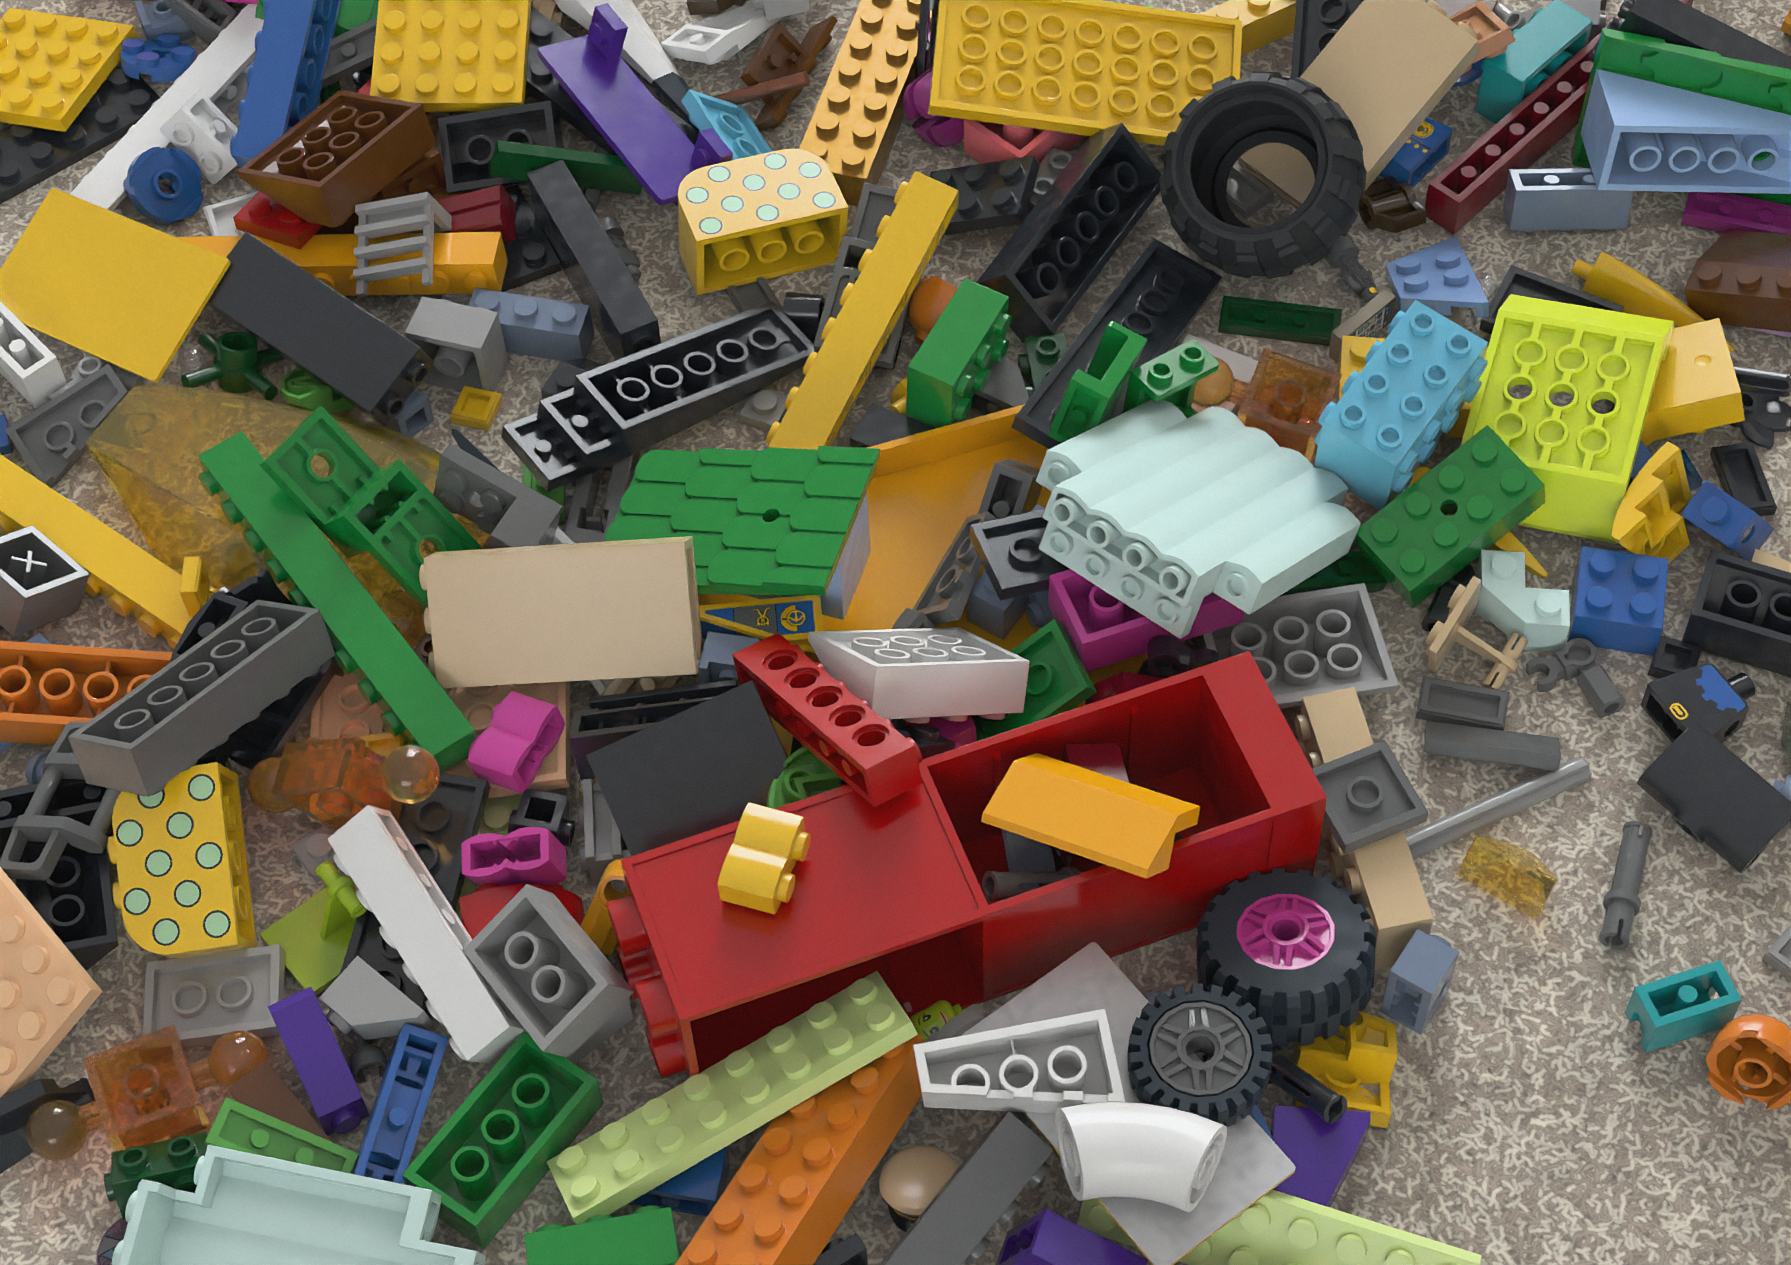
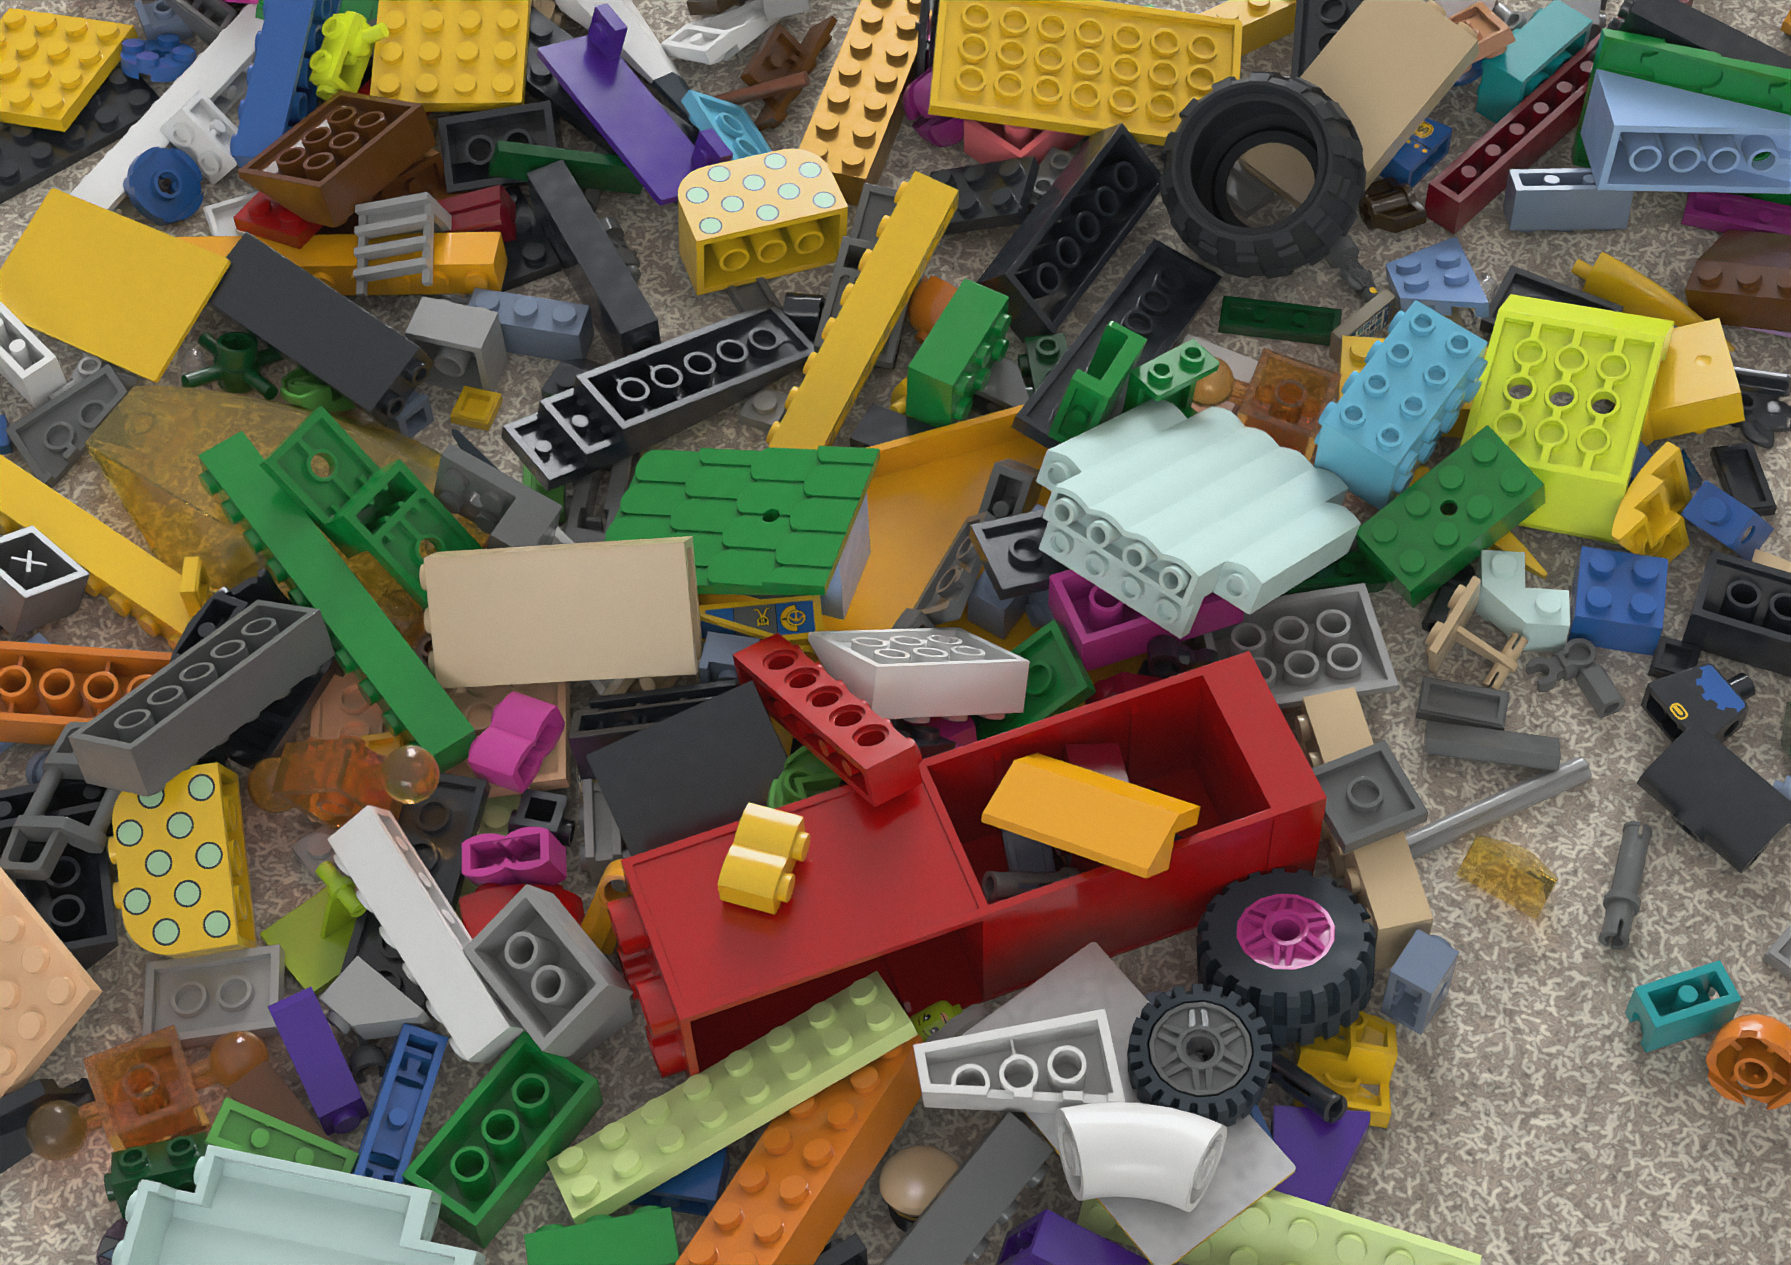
(344, 53): none -> neon yellow brick

